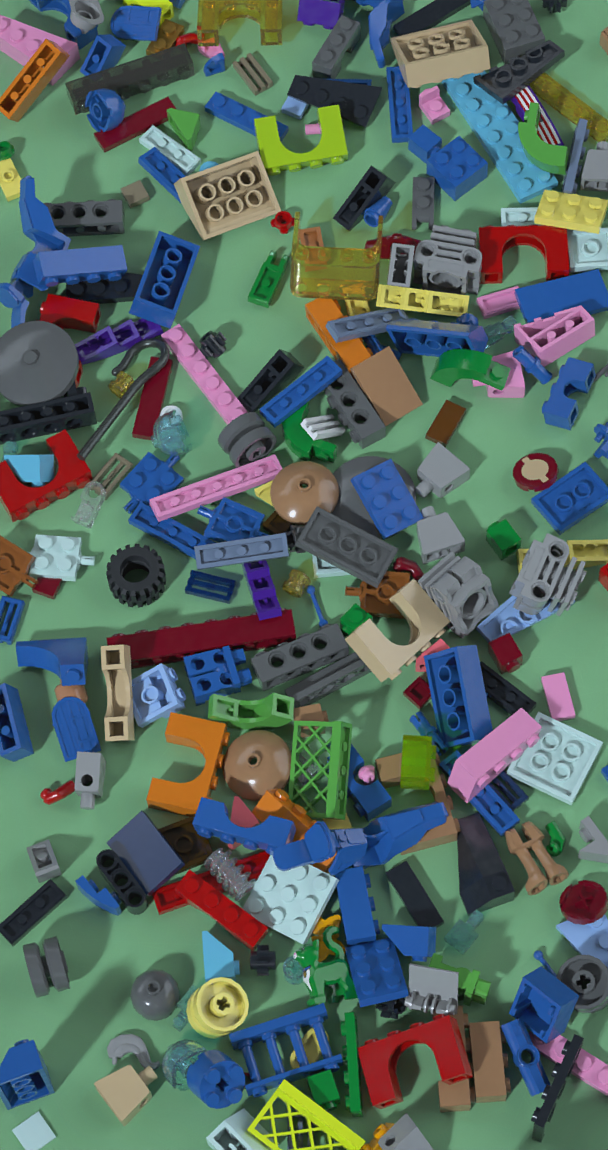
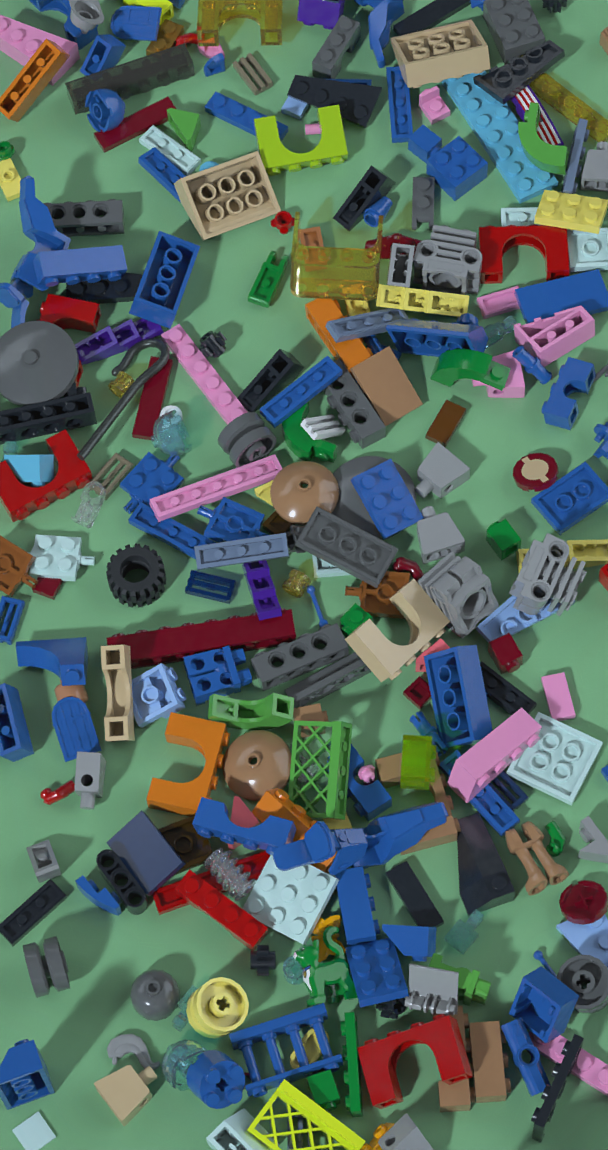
(135, 194): dark tan tile -> none
(218, 959): medium azure slope -> none

